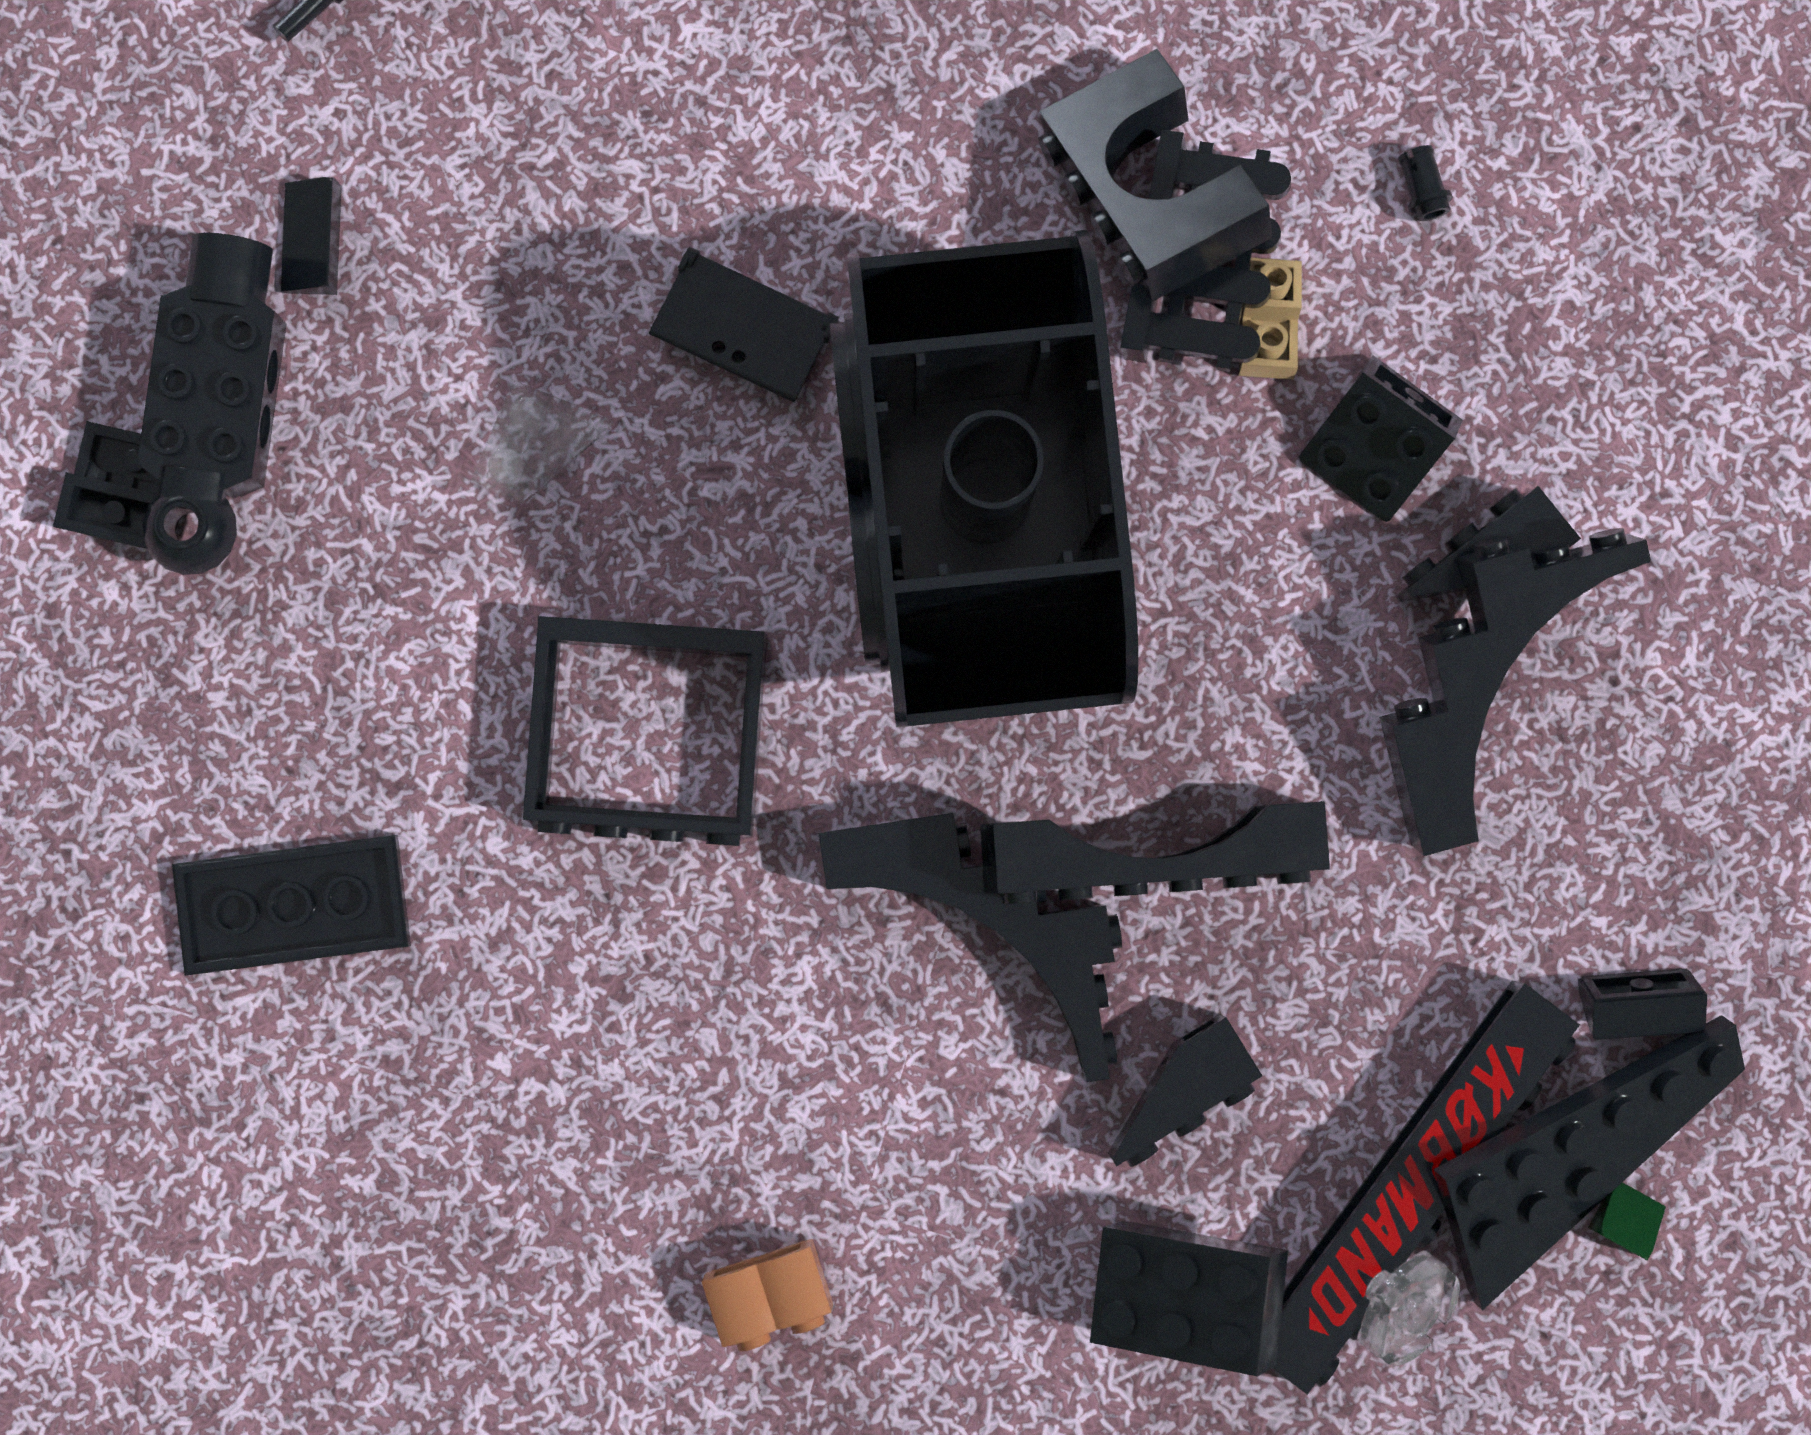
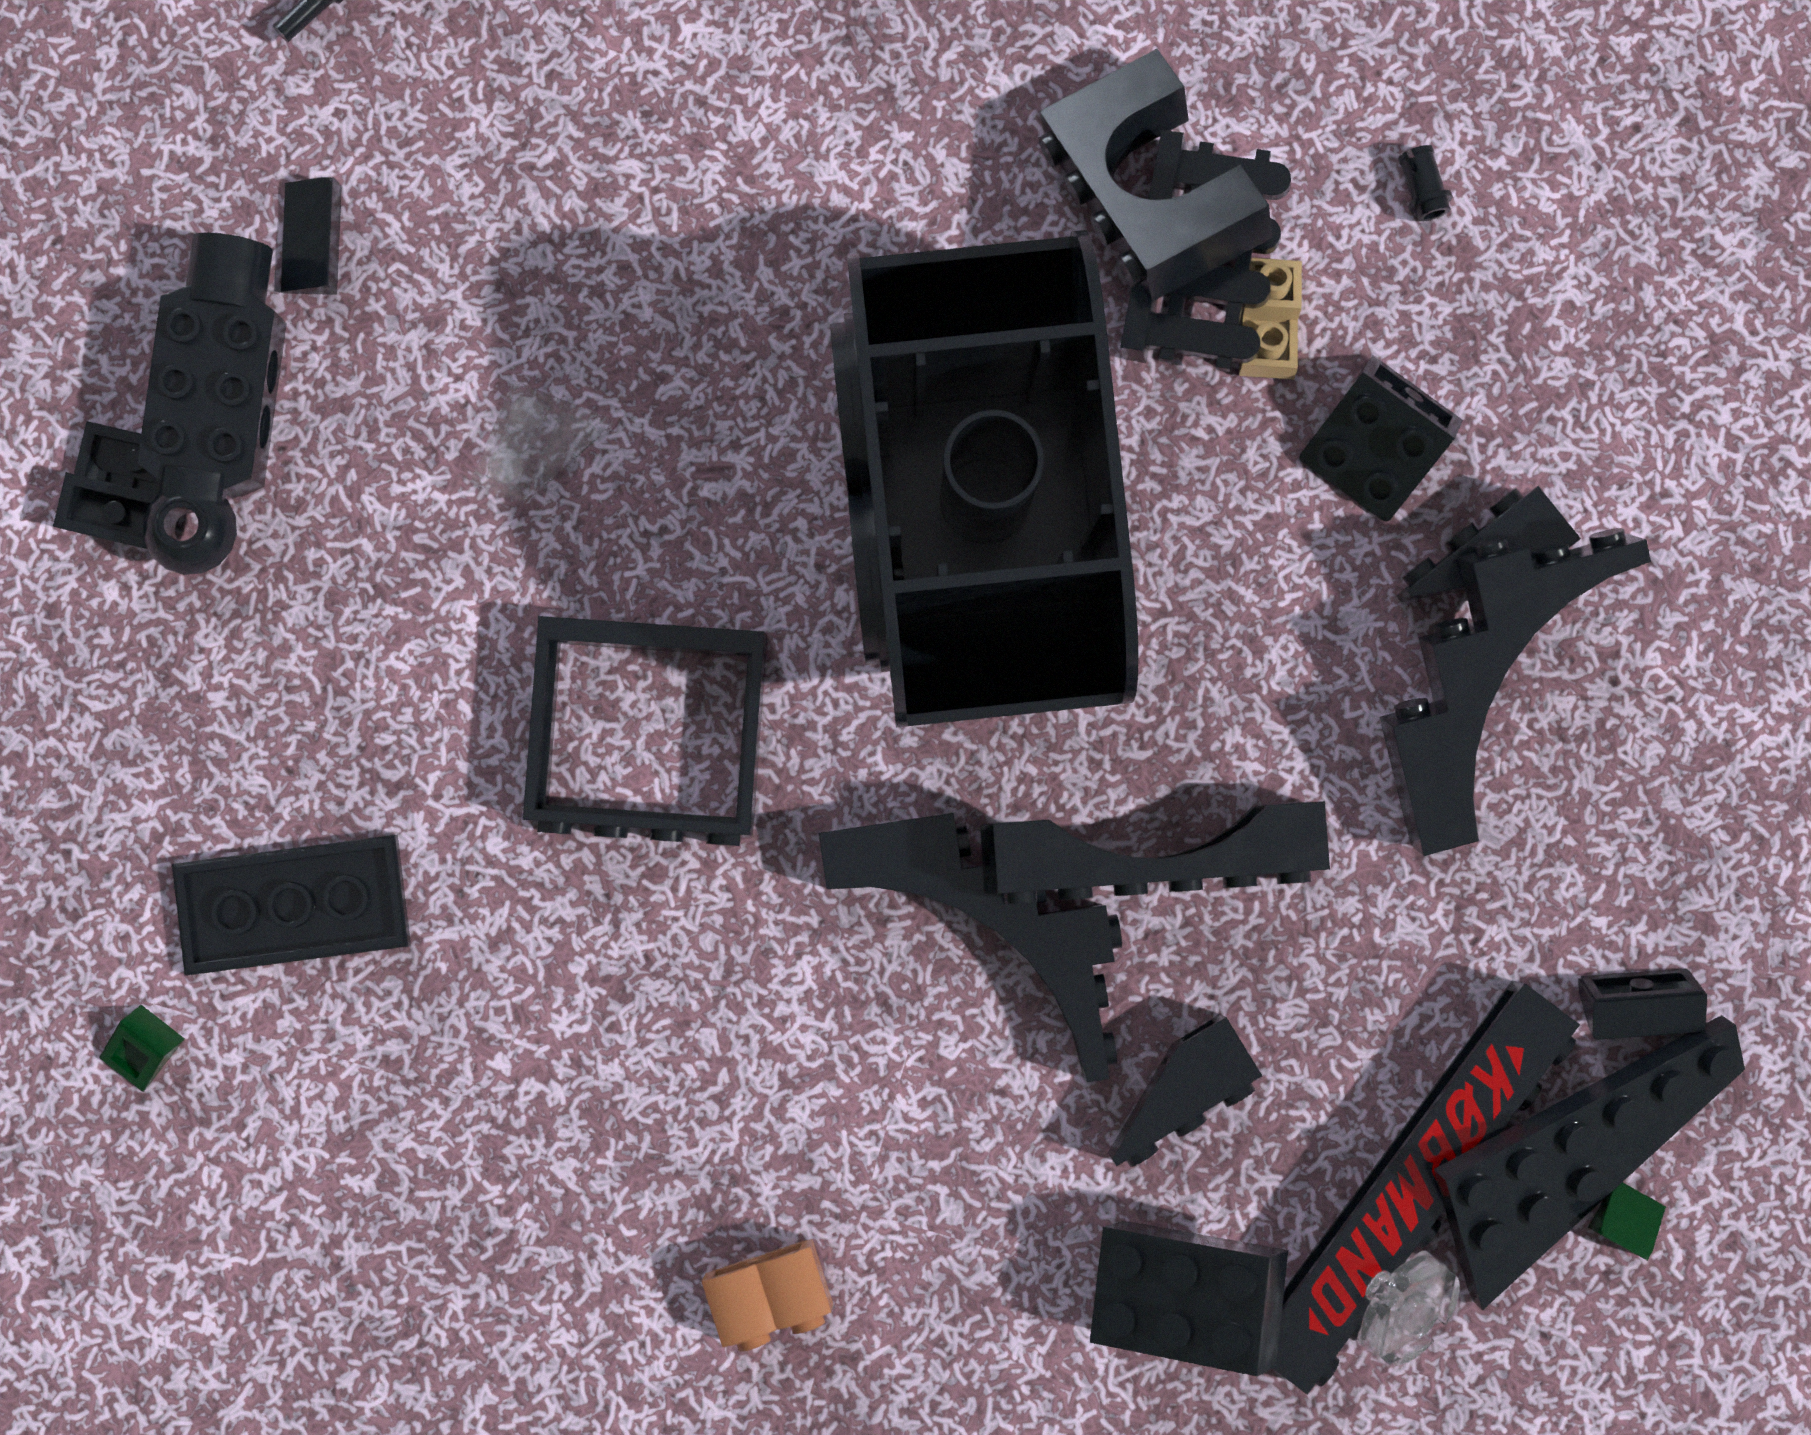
(140, 1047): none -> dark green slope
(748, 319): black door -> none

